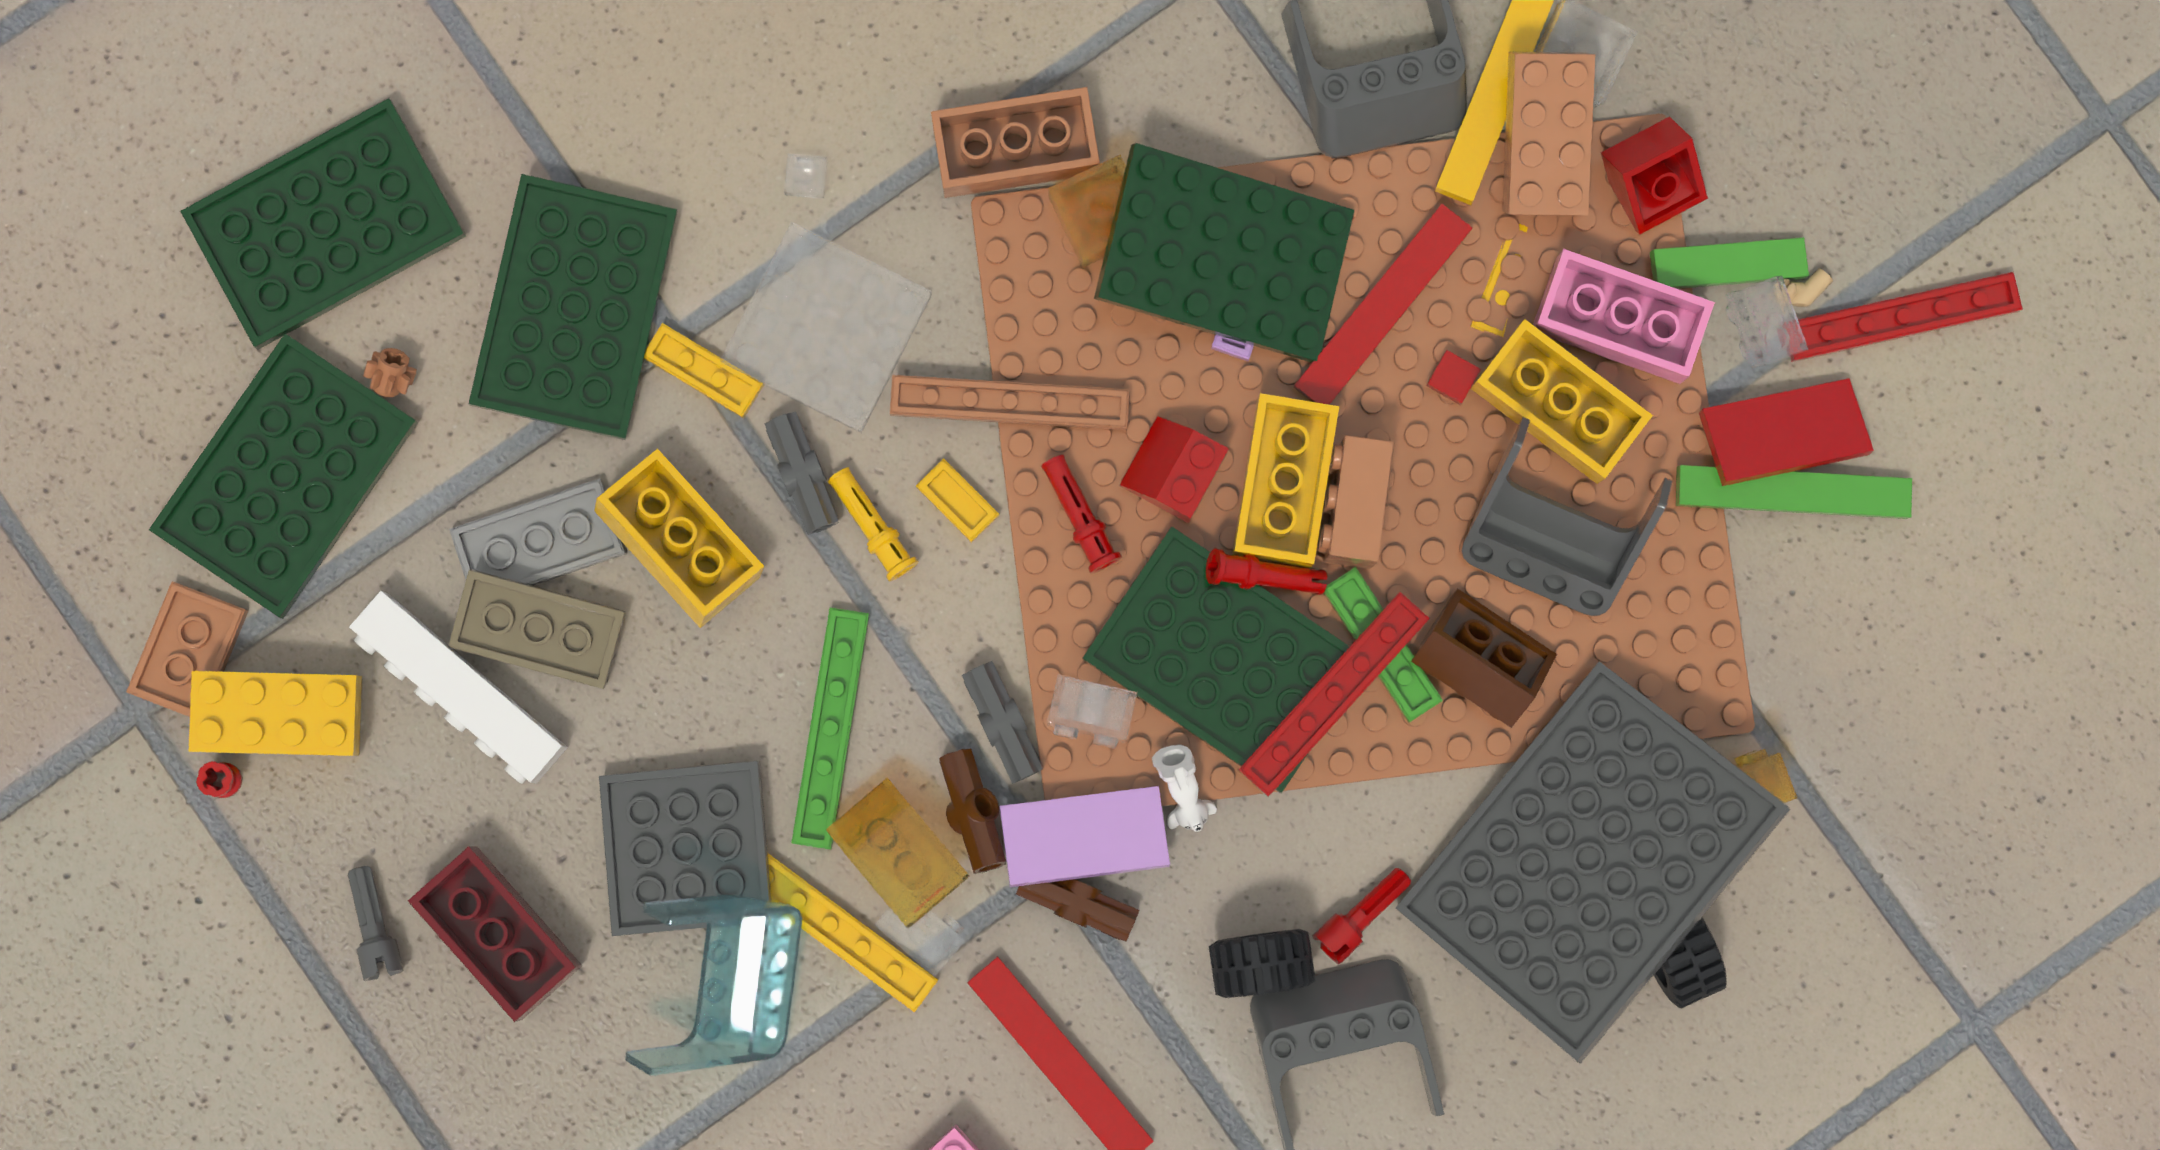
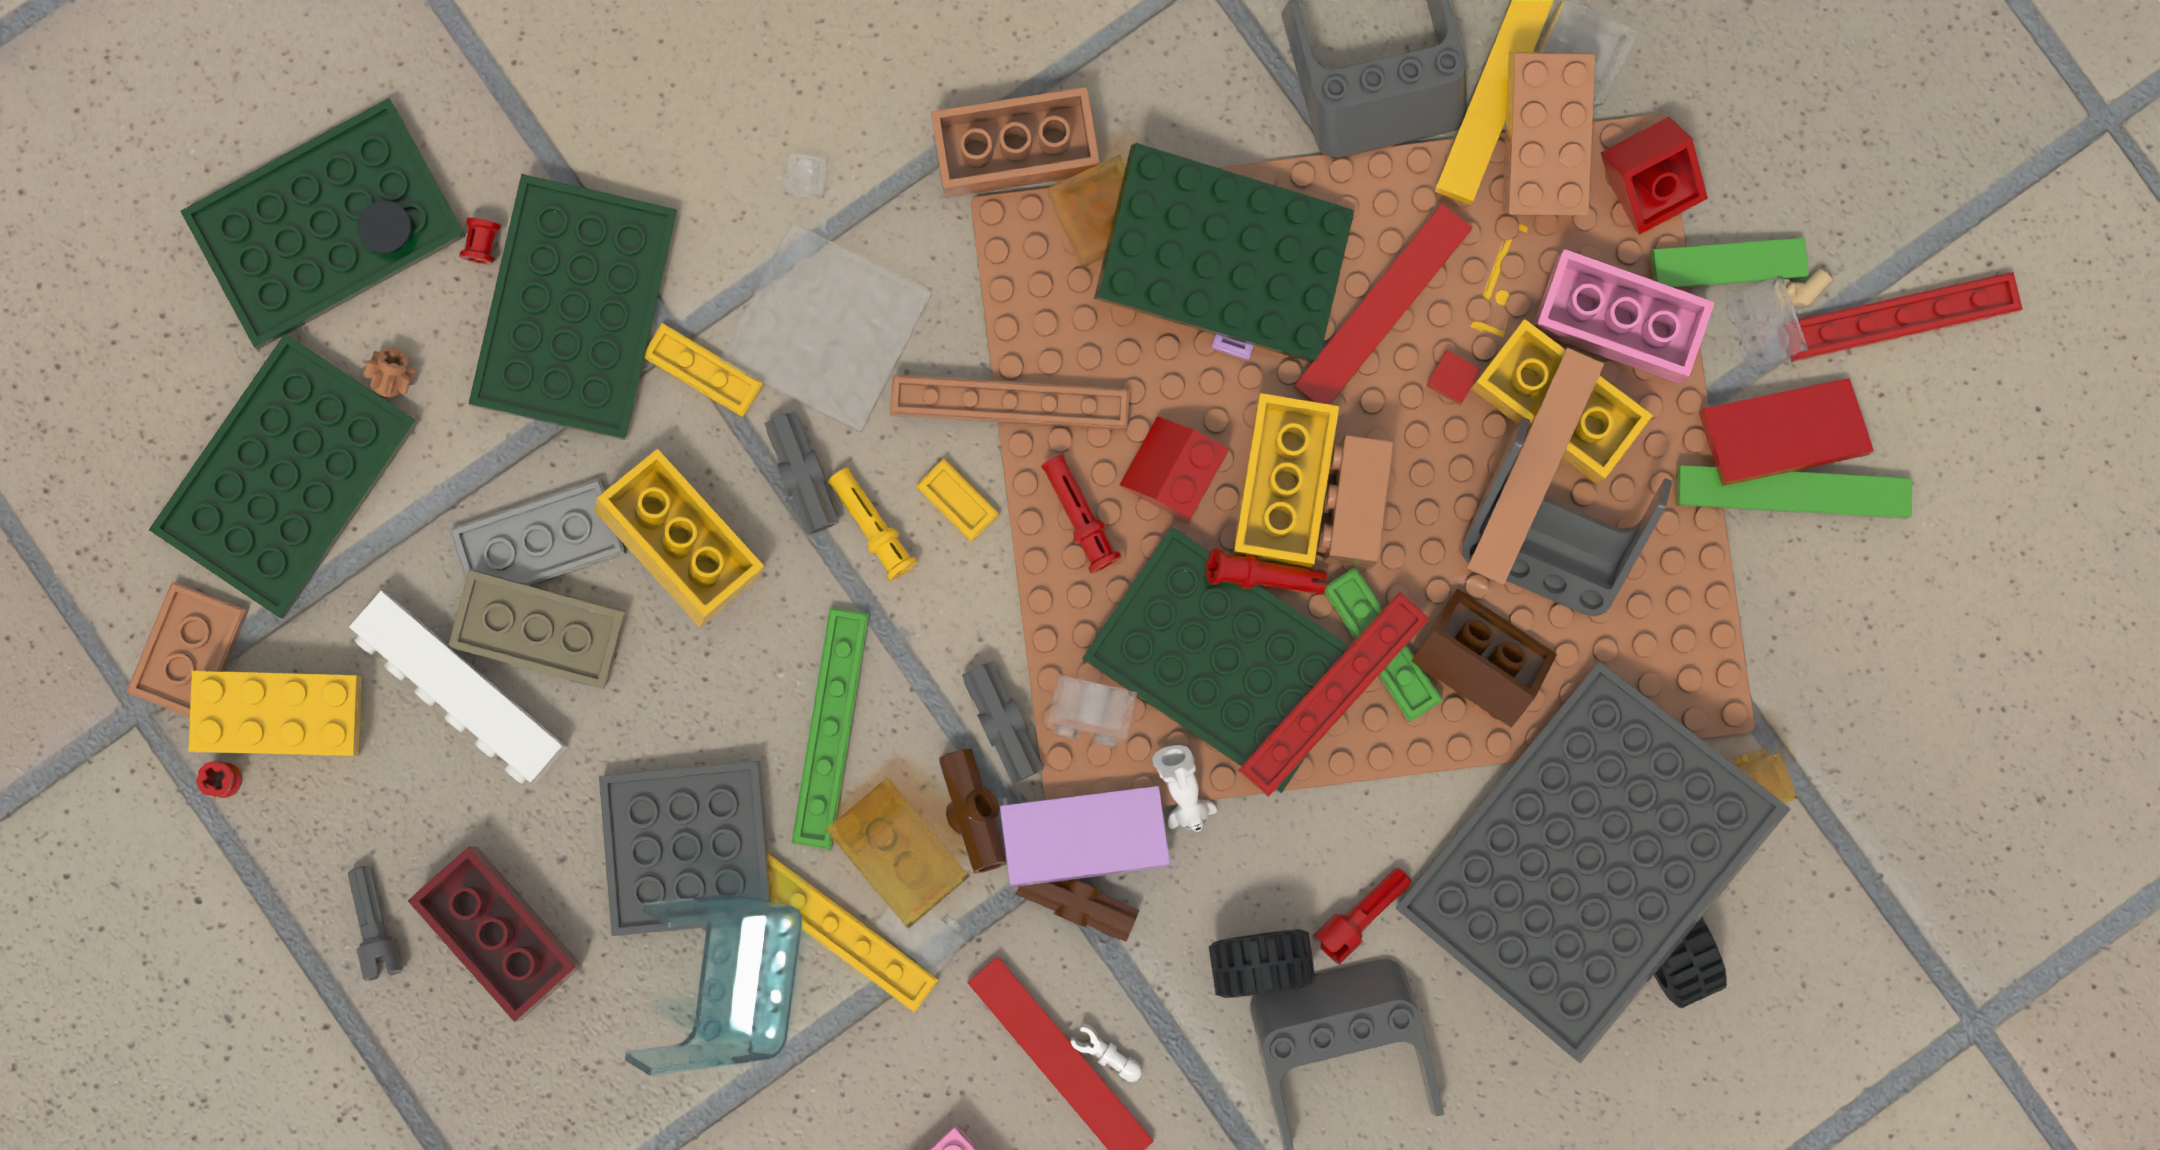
(384, 227): none -> black piece
(480, 241): none -> red bush
(1107, 1054): none -> white piece
(1535, 465): none -> nougat tile

